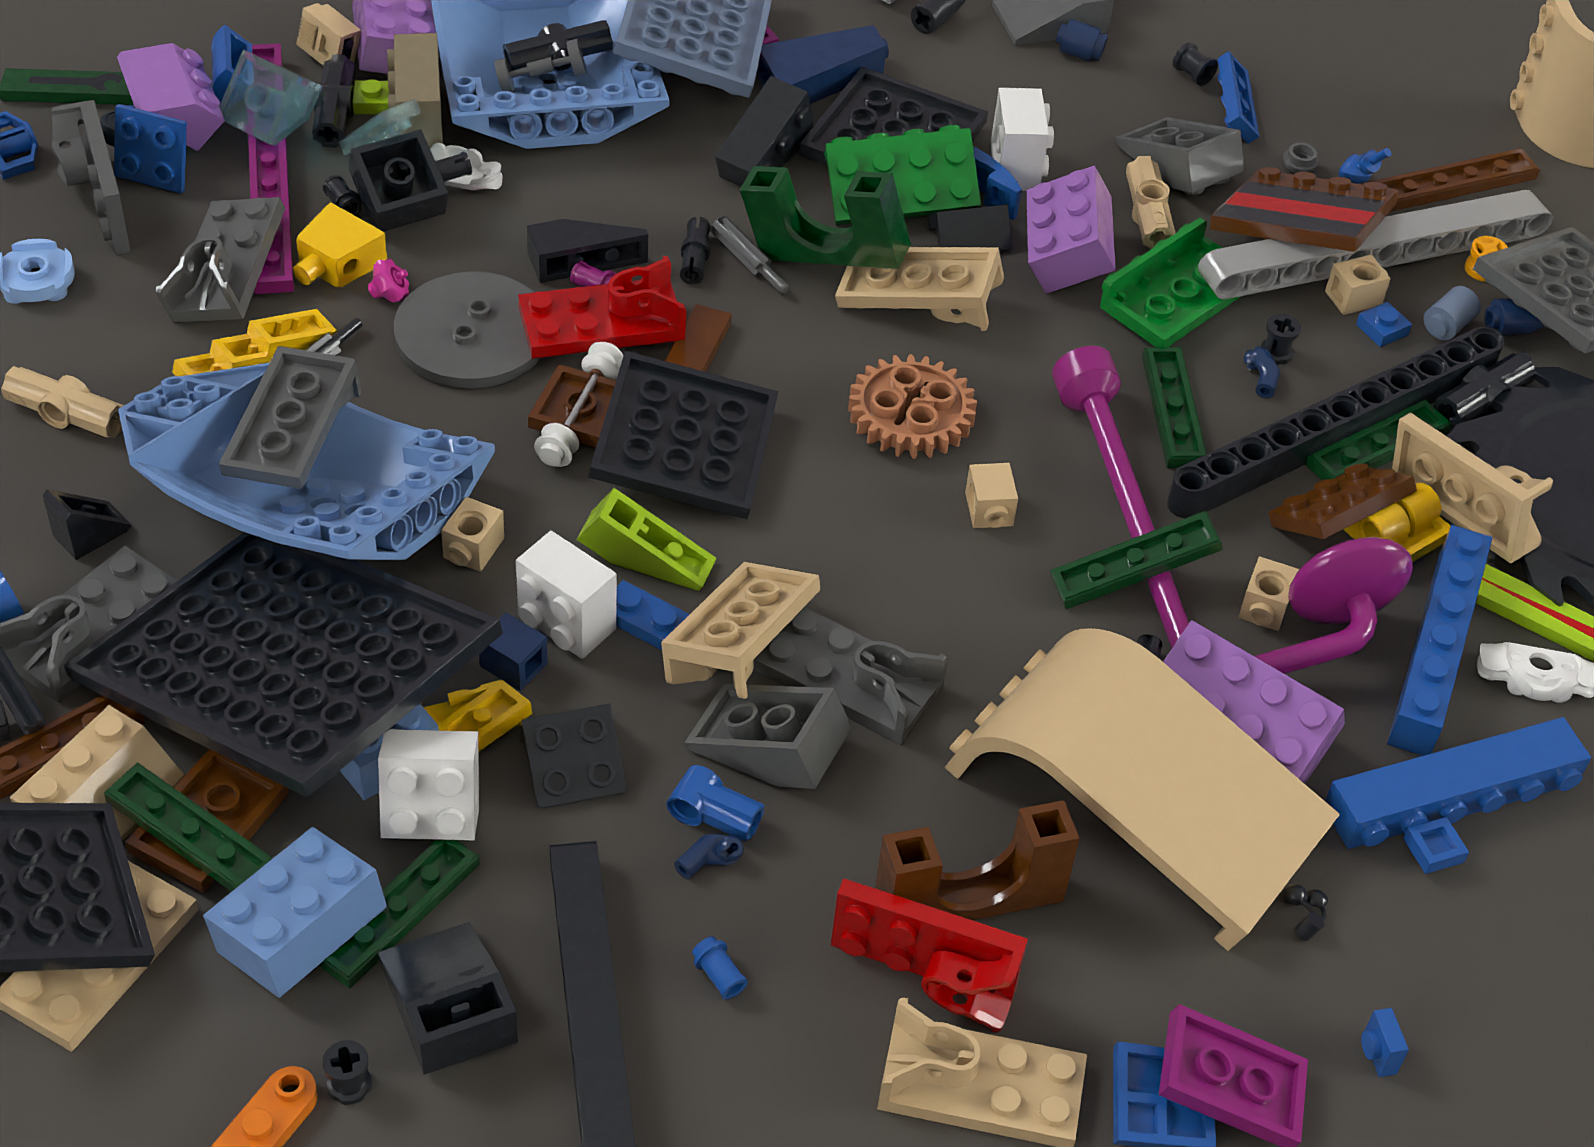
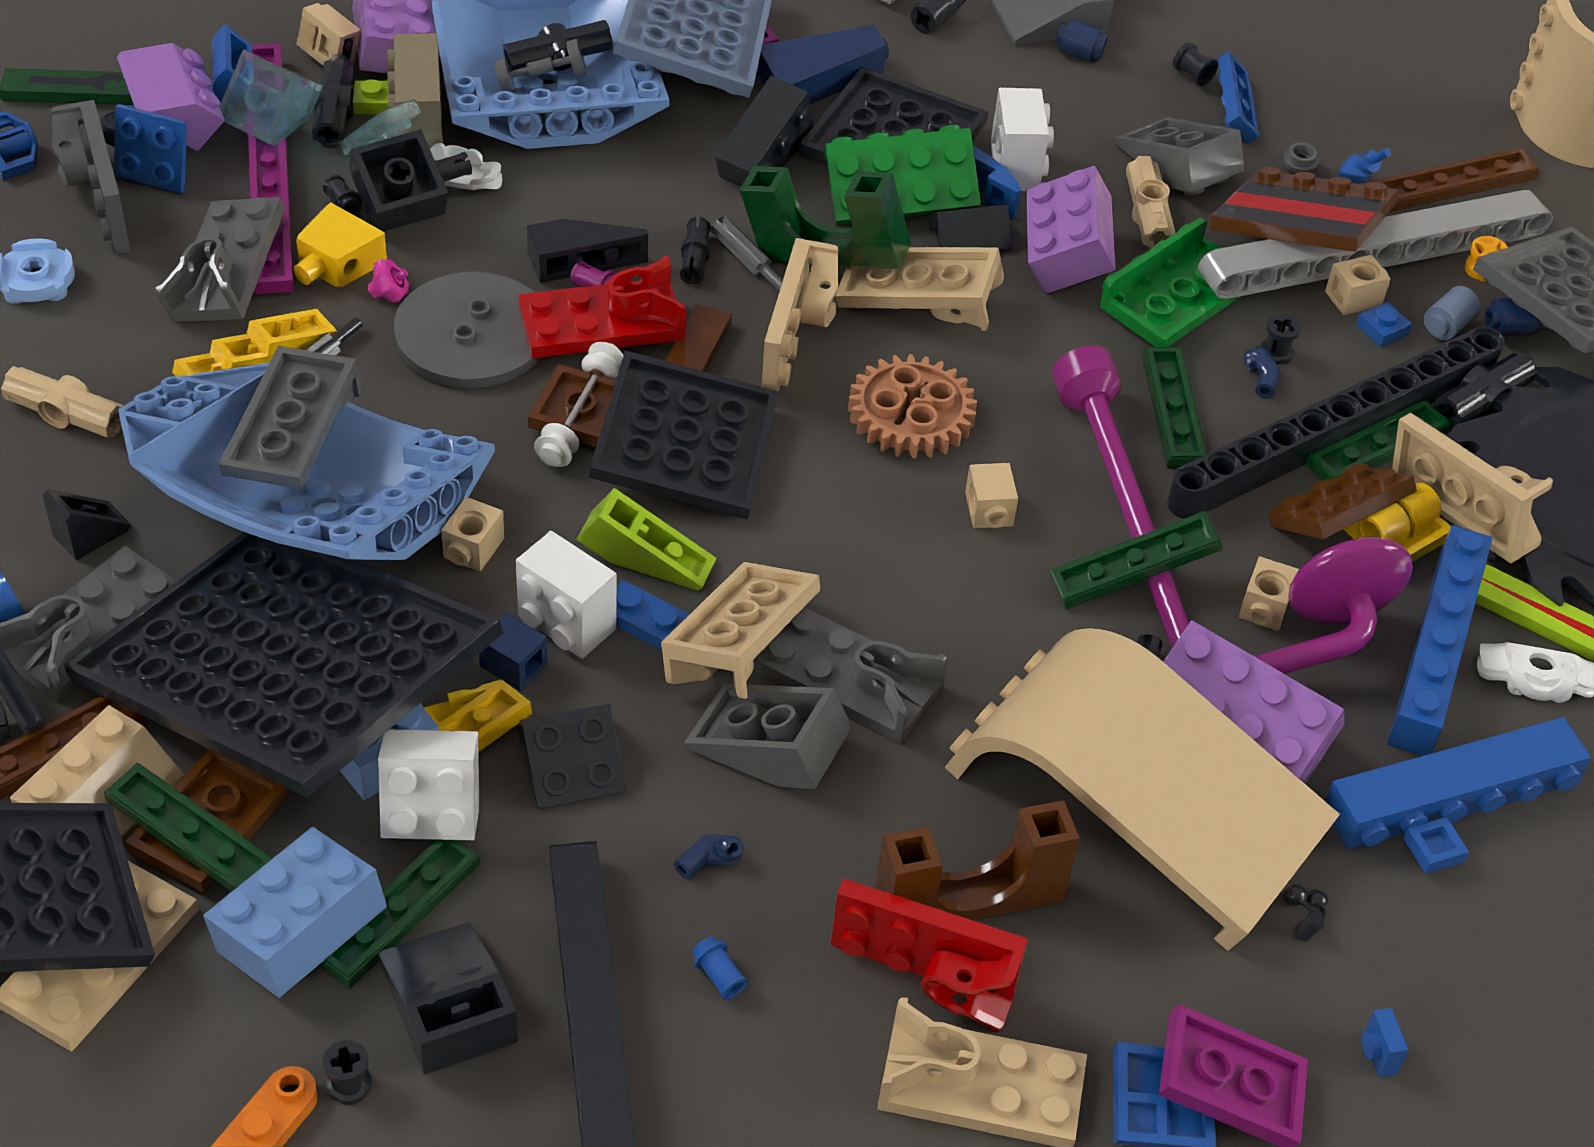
(704, 799): blue piece -> none
(799, 301): none -> tan plate

